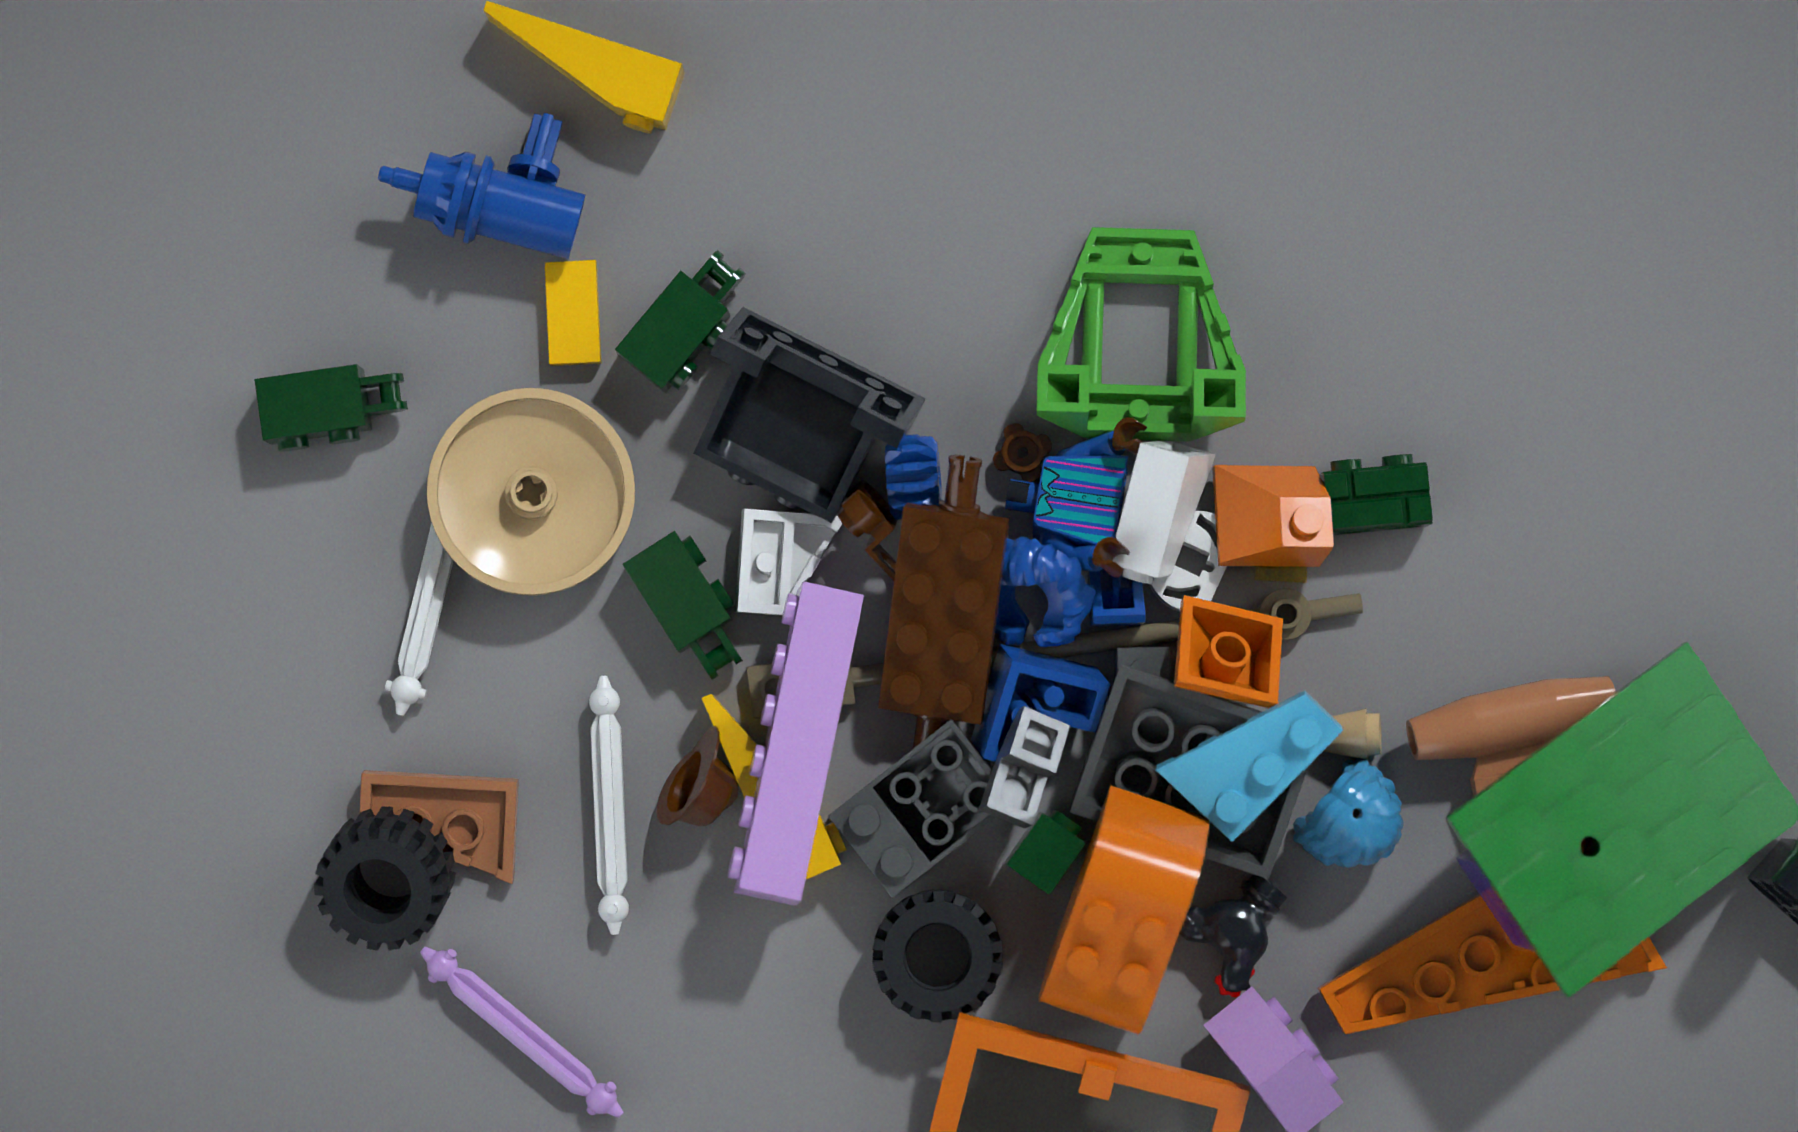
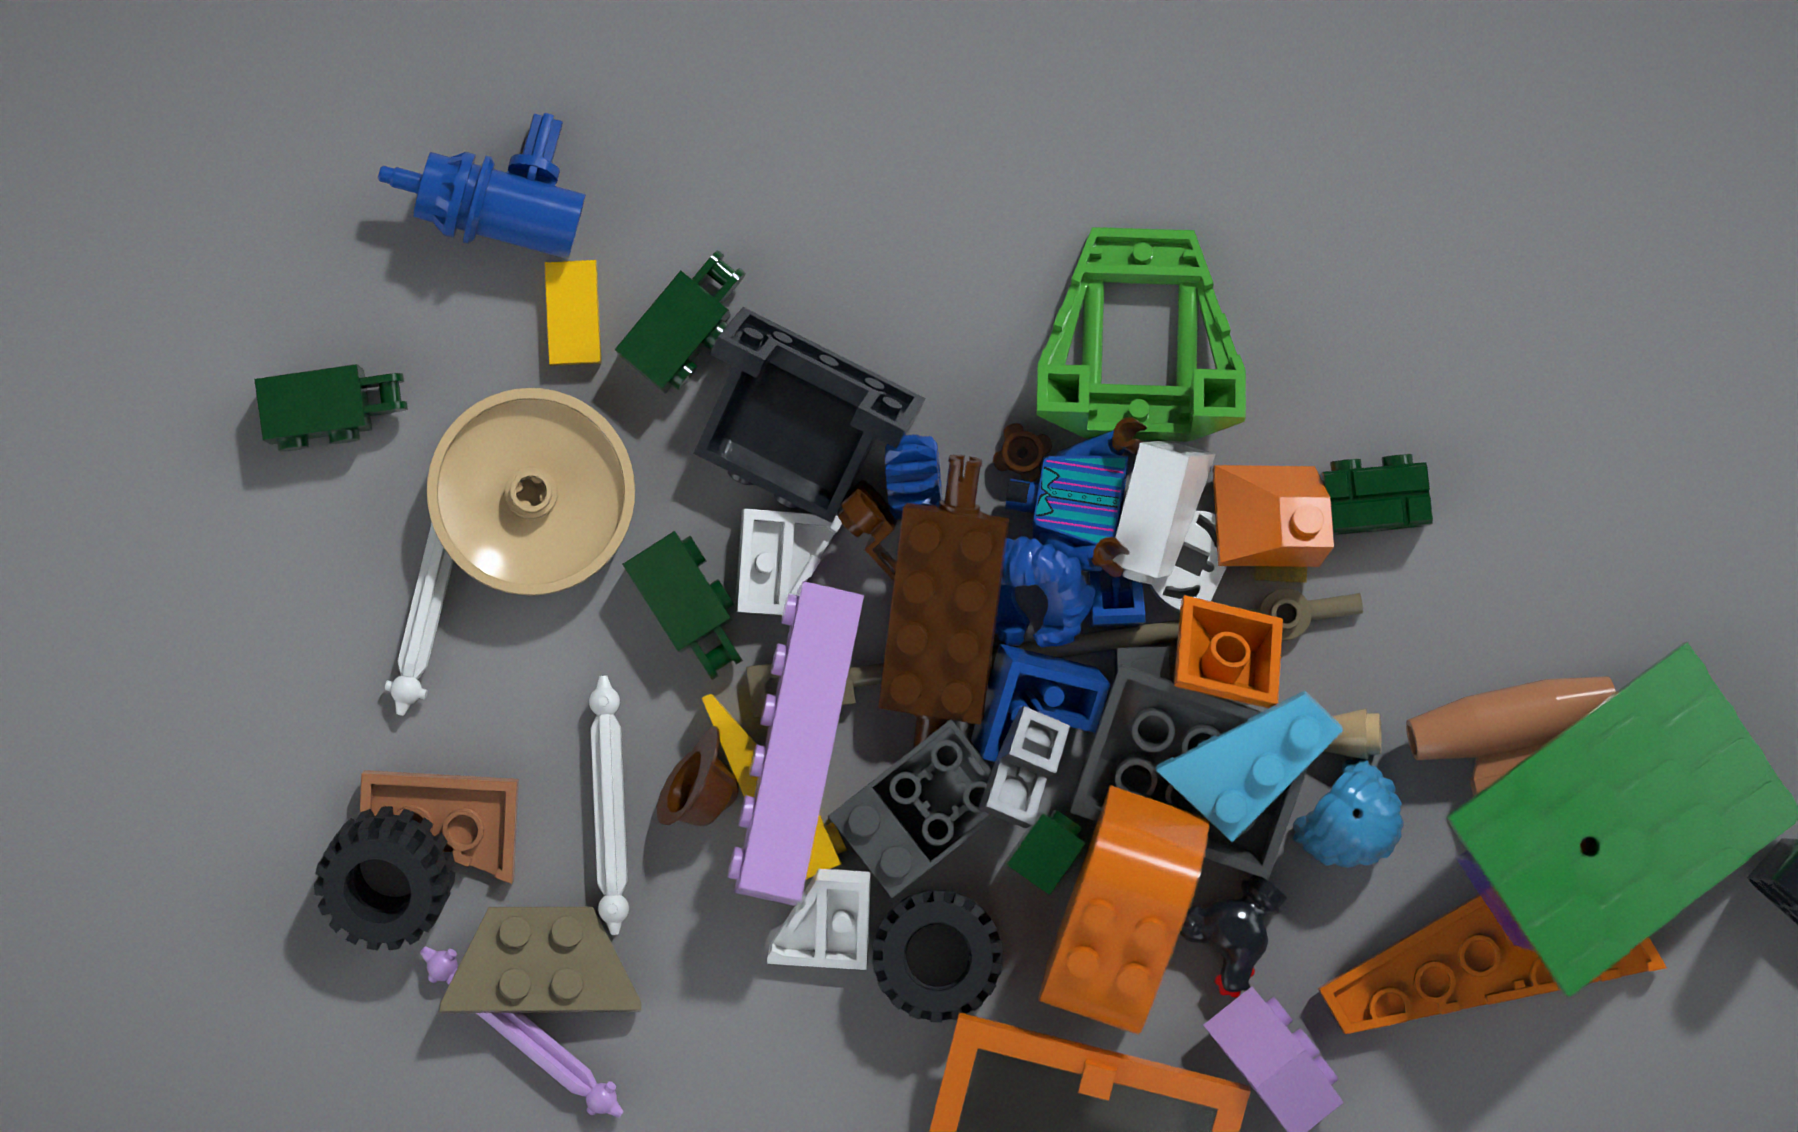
(540, 965): none -> dark tan wing
(618, 76): yellow slope -> none
(827, 924): none -> white wing

